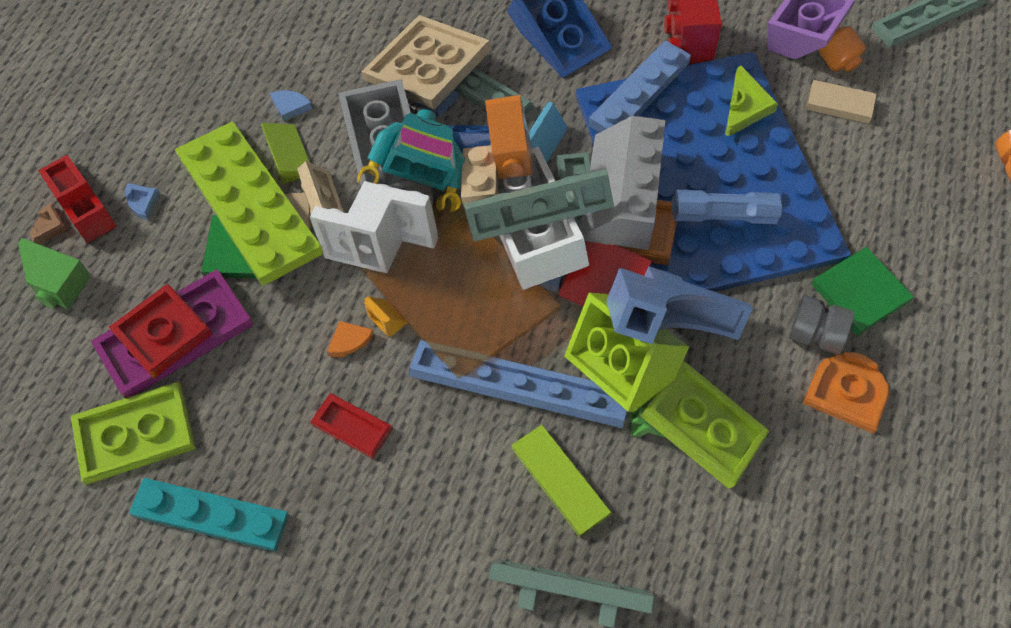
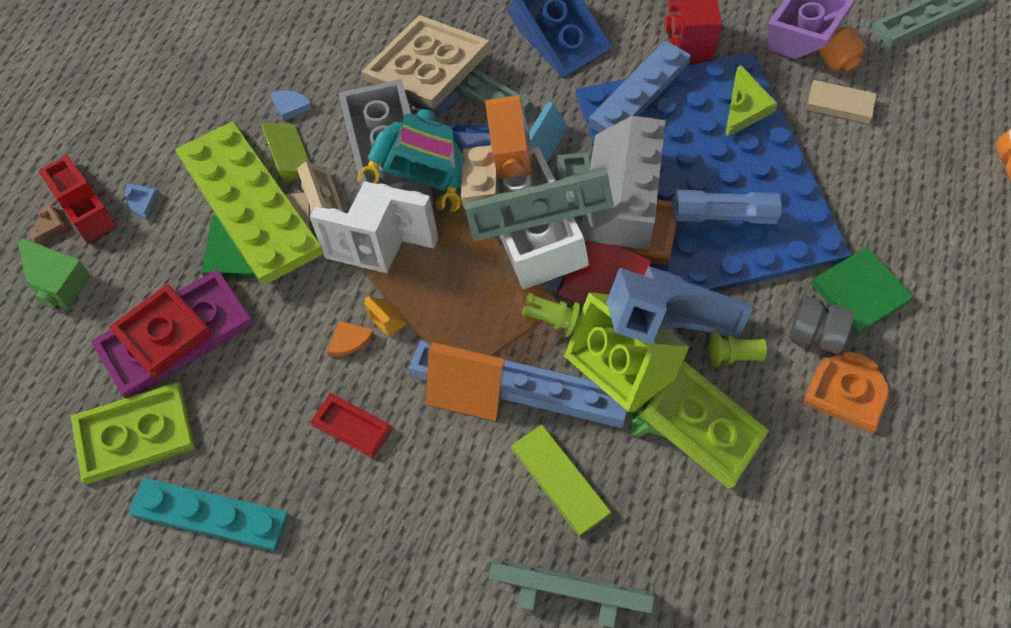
(464, 381): none -> orange tile
(556, 314): none -> lime pin
(733, 349): none -> lime pin

